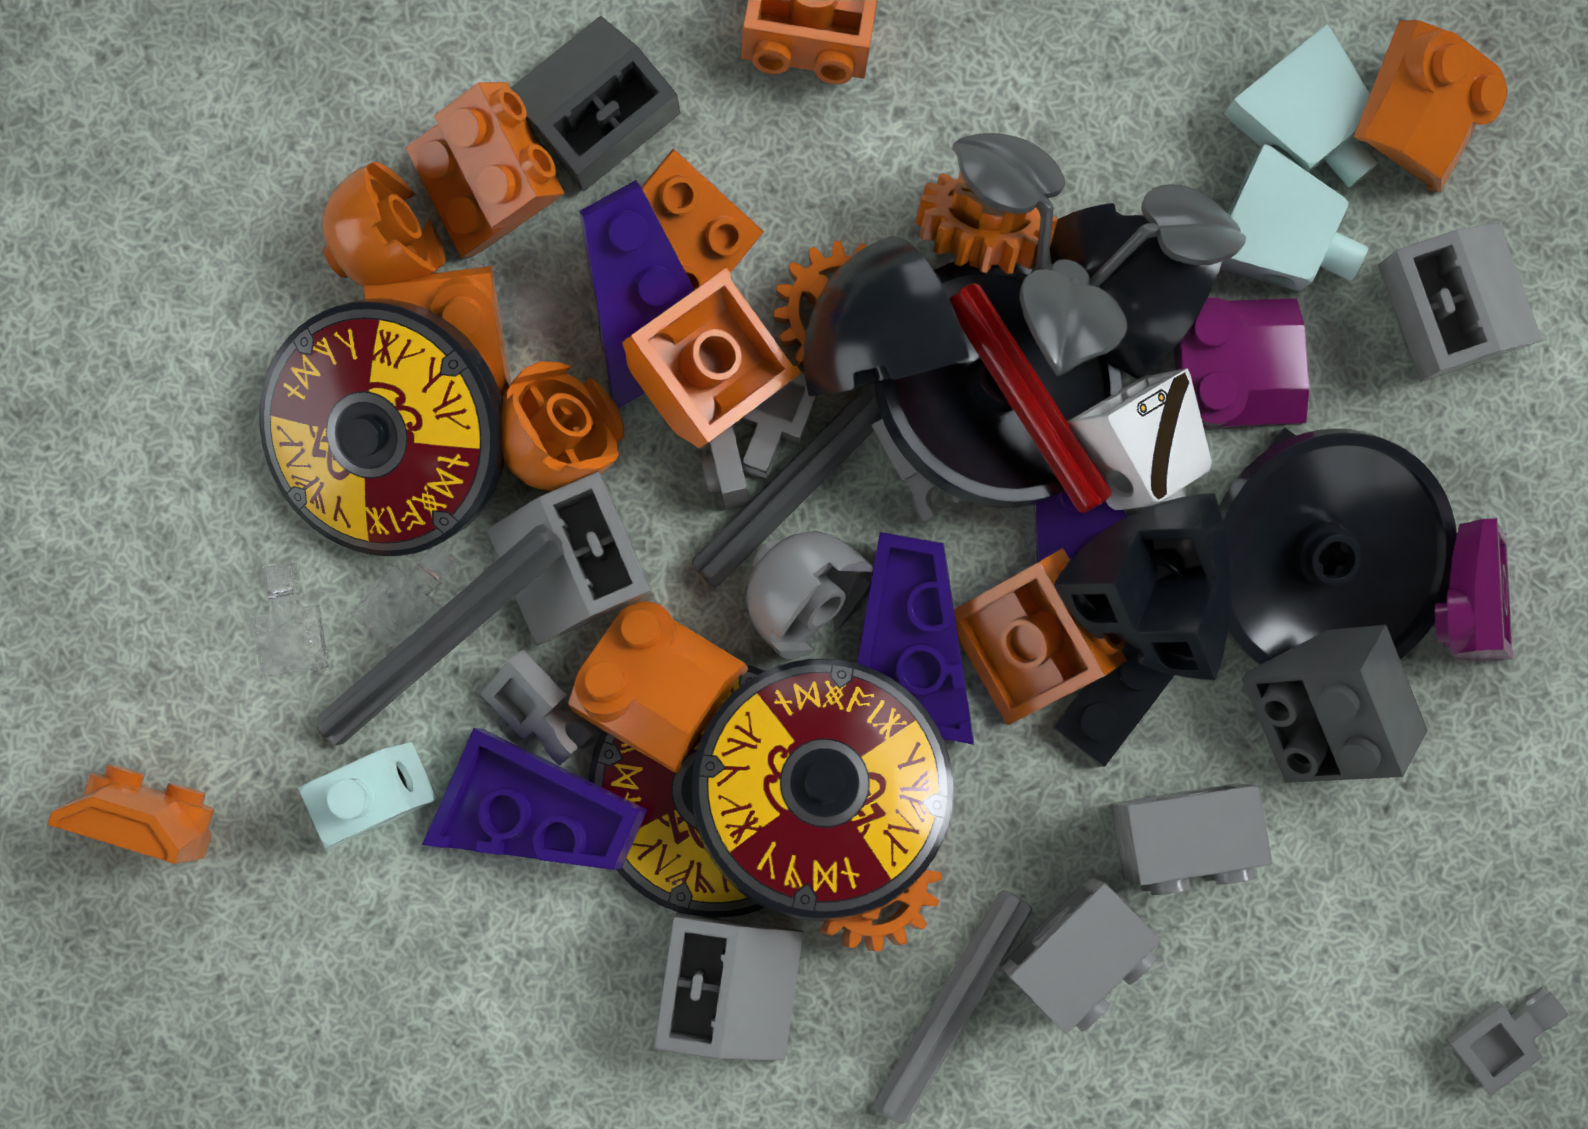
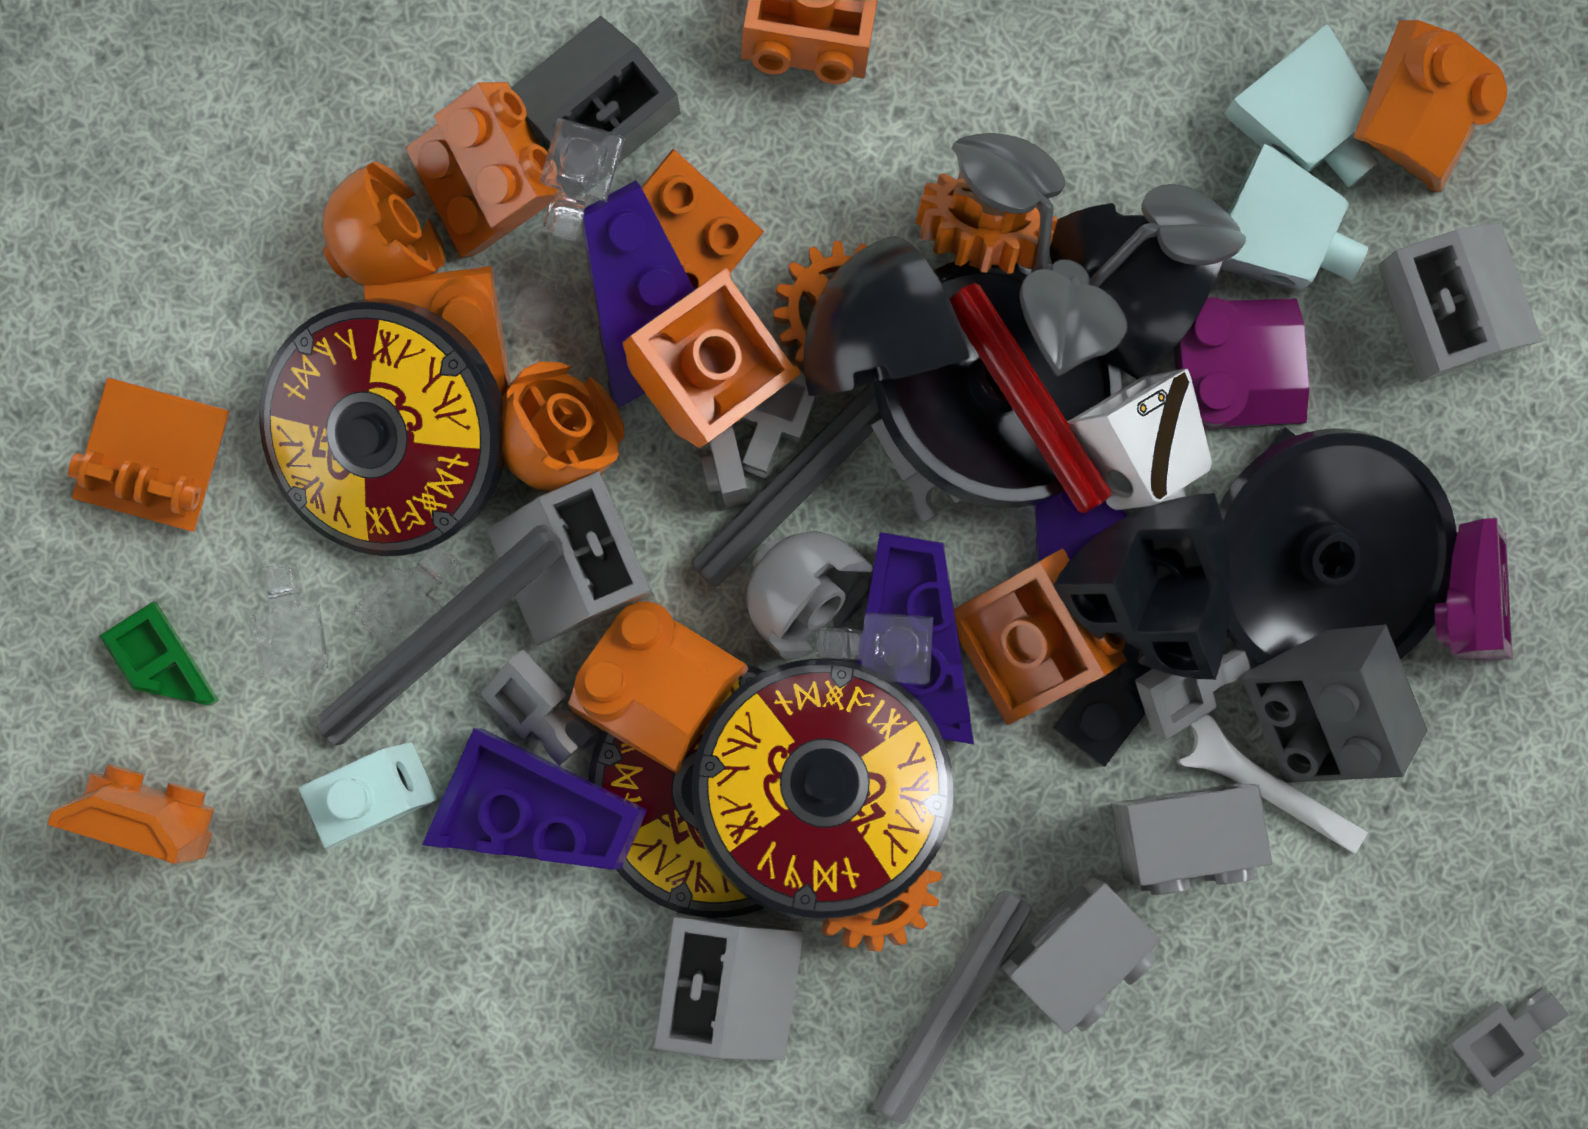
(149, 454): none -> orange hinge
(156, 658): none -> green tile
(580, 166): none -> clear plate
(889, 646): none -> clear plate
(1179, 701): none -> light grey plate
(1217, 754): none -> white piece

